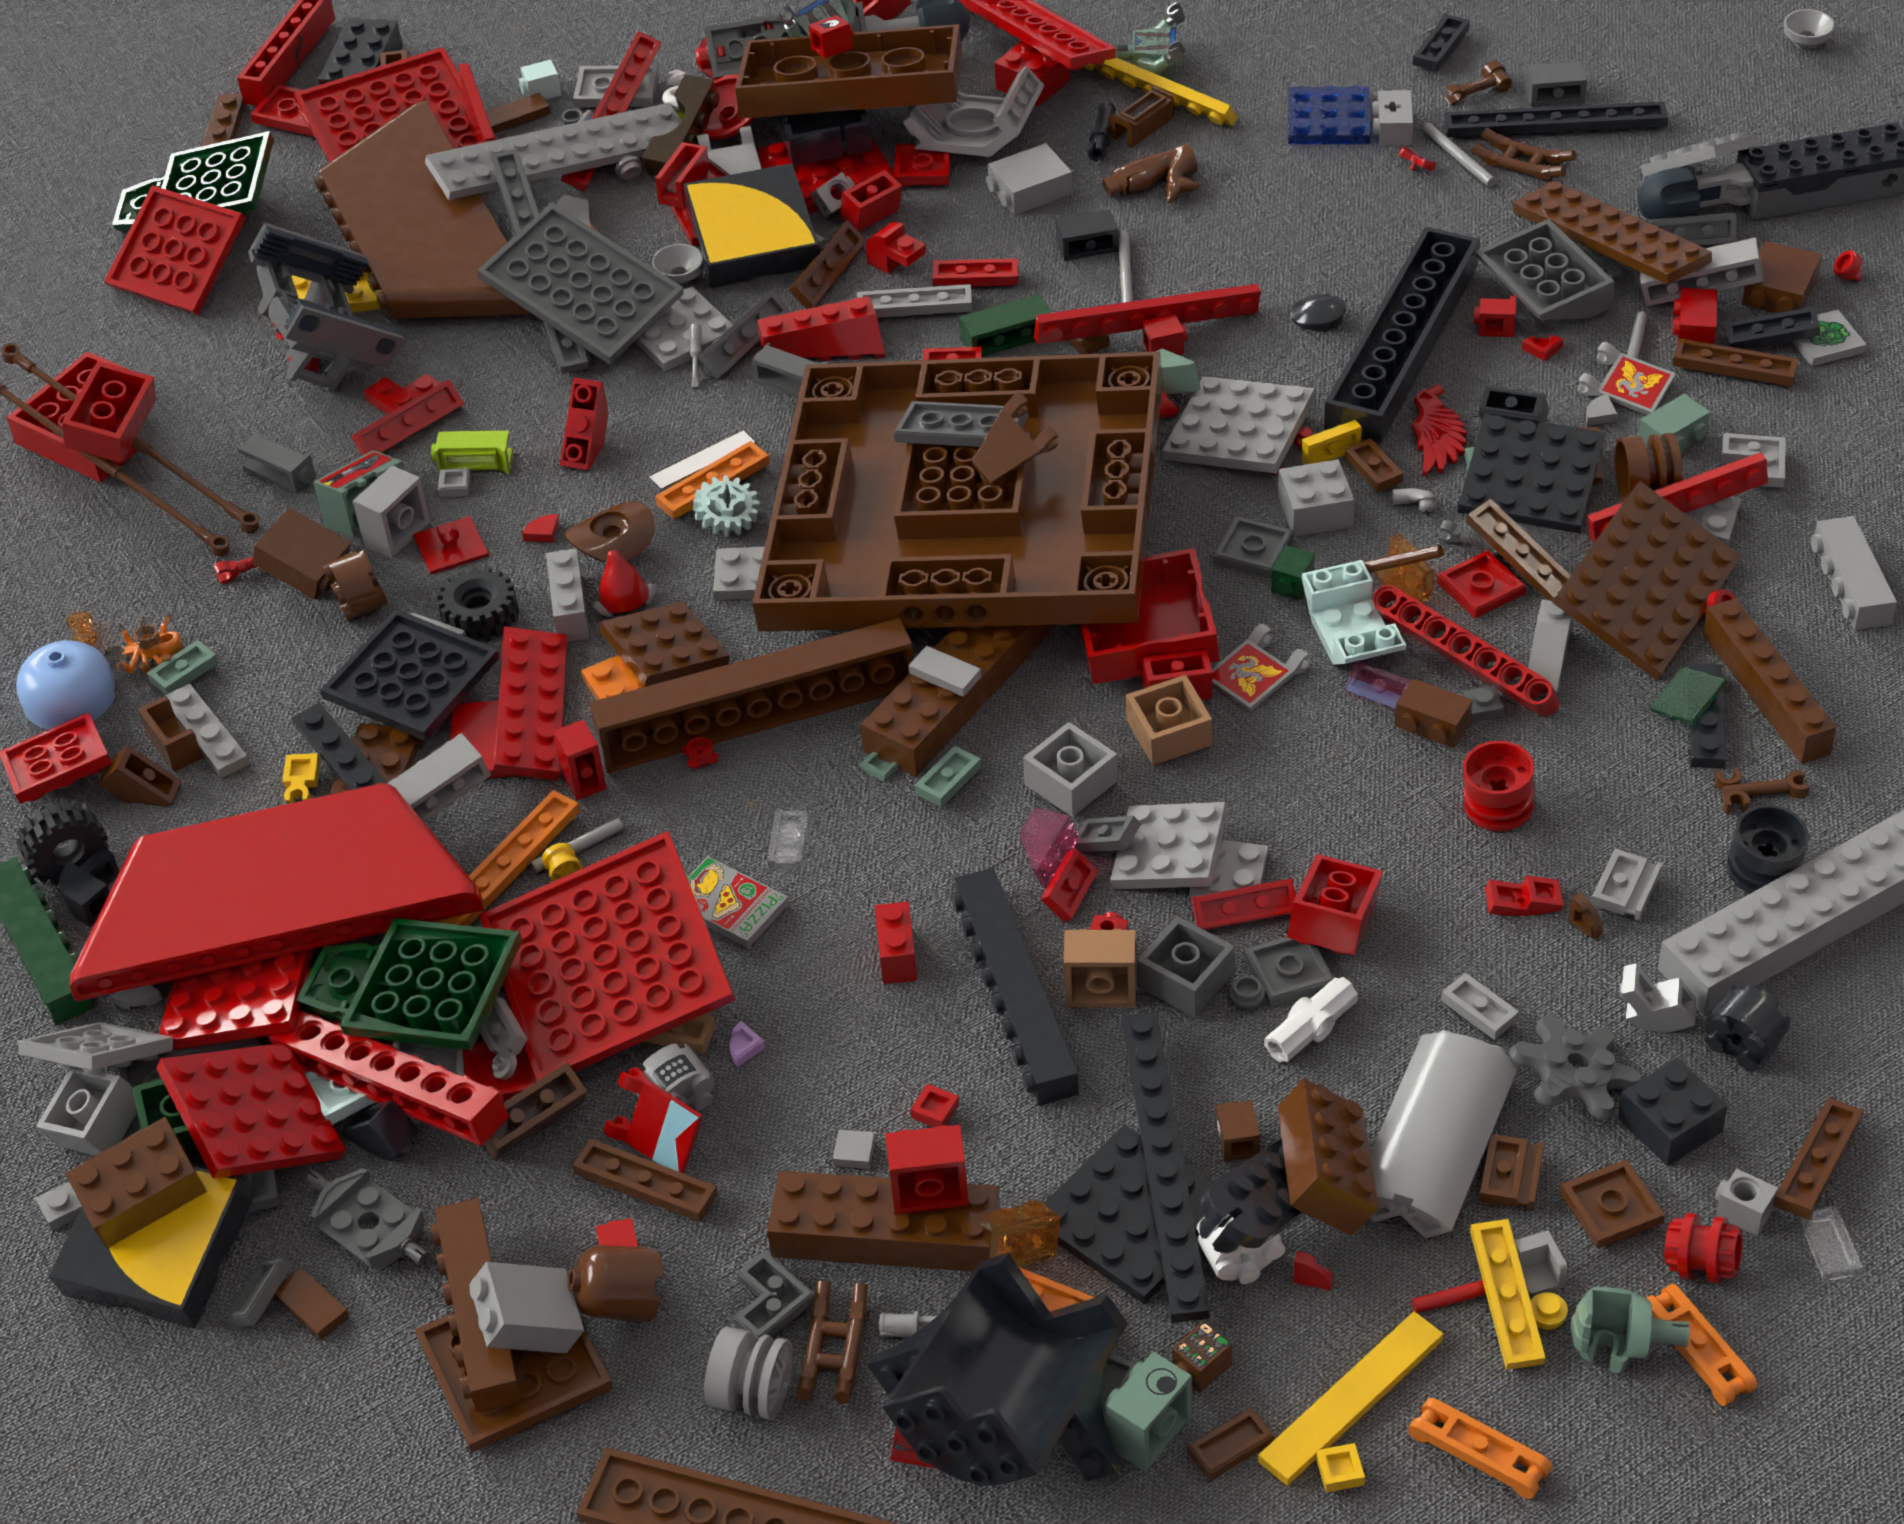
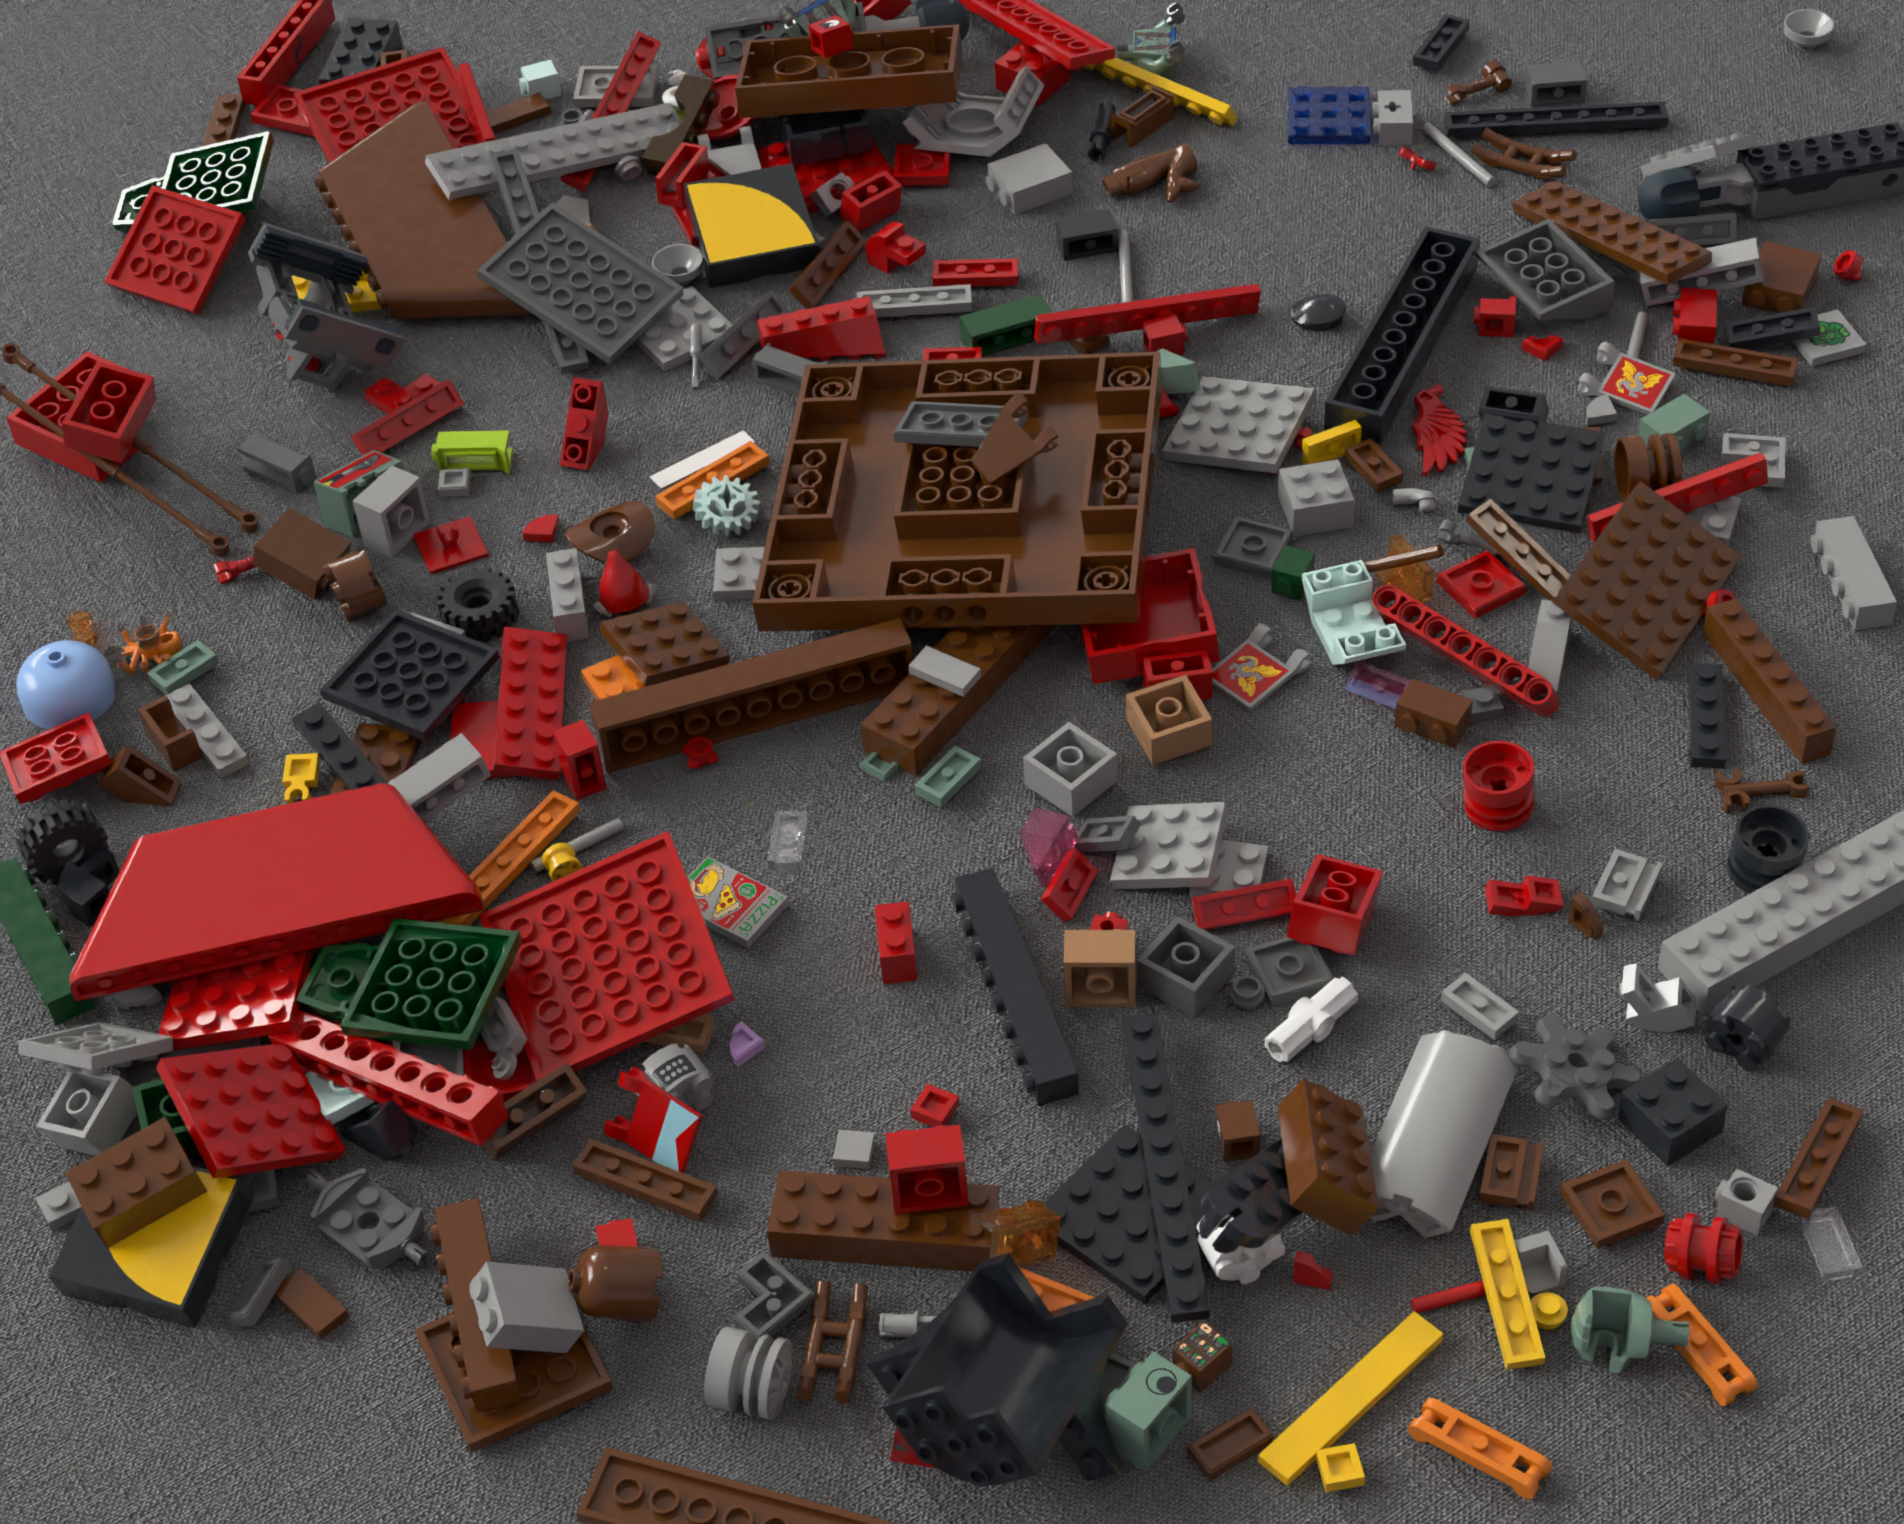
(1688, 695): clear green piece -> none

